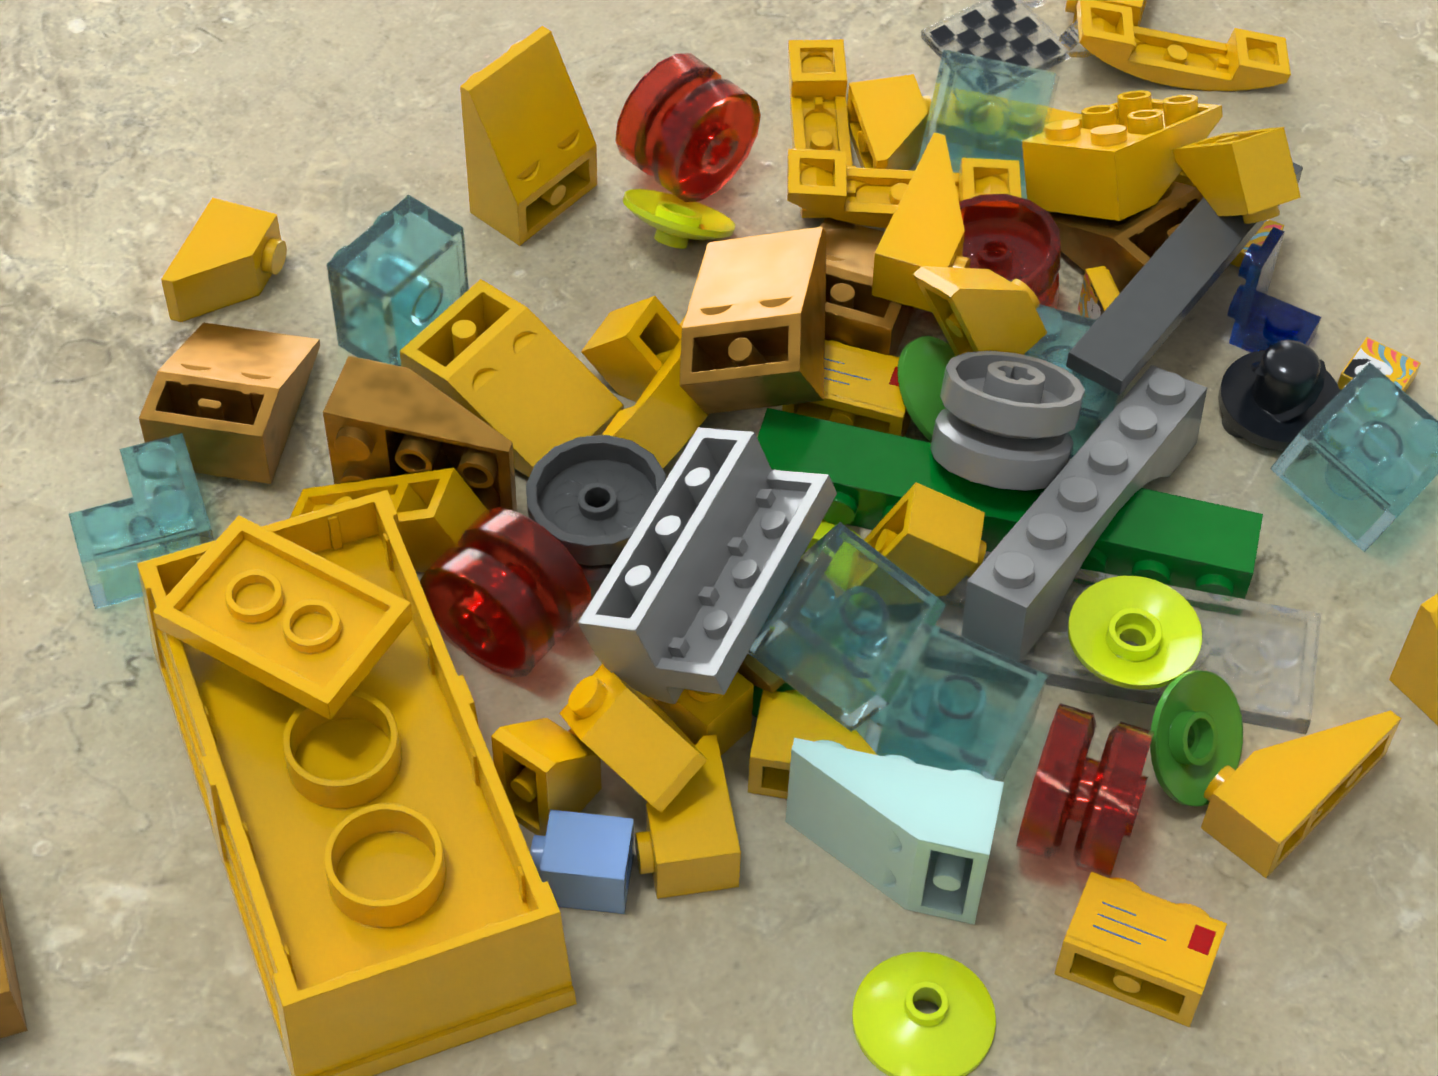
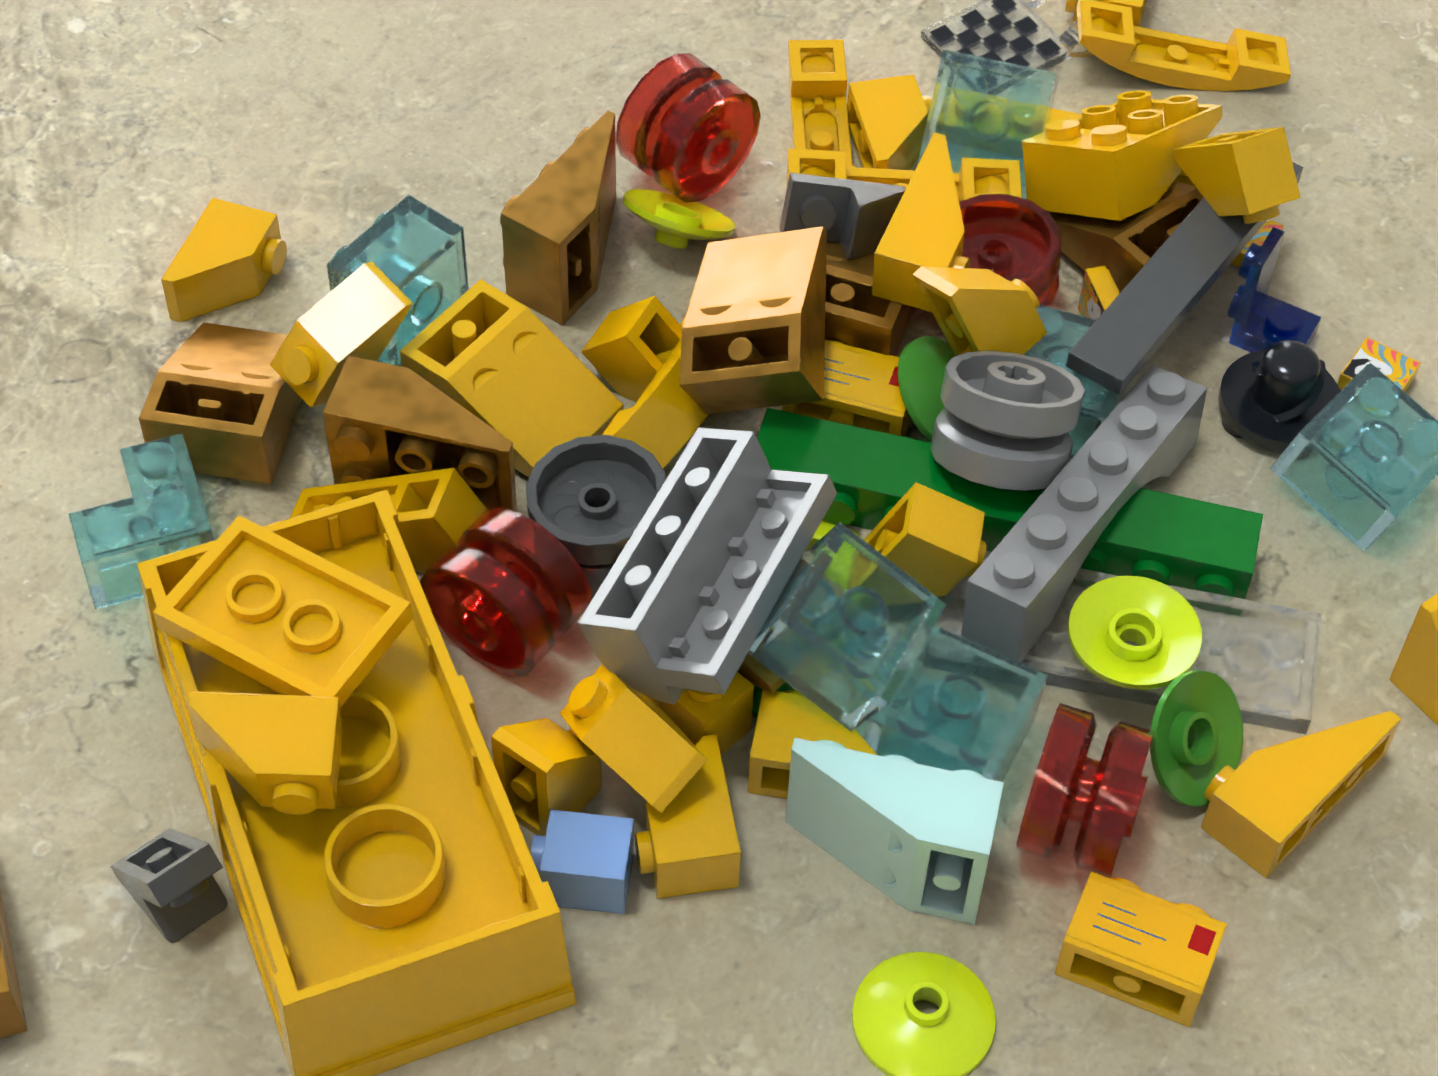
(173, 882): none -> dark grey slope
(274, 745): none -> yellow slope
(351, 321): none -> slope
(525, 139): yellow slope -> none
(562, 225): none -> pearl gold slope
(848, 210): none -> dark grey slope

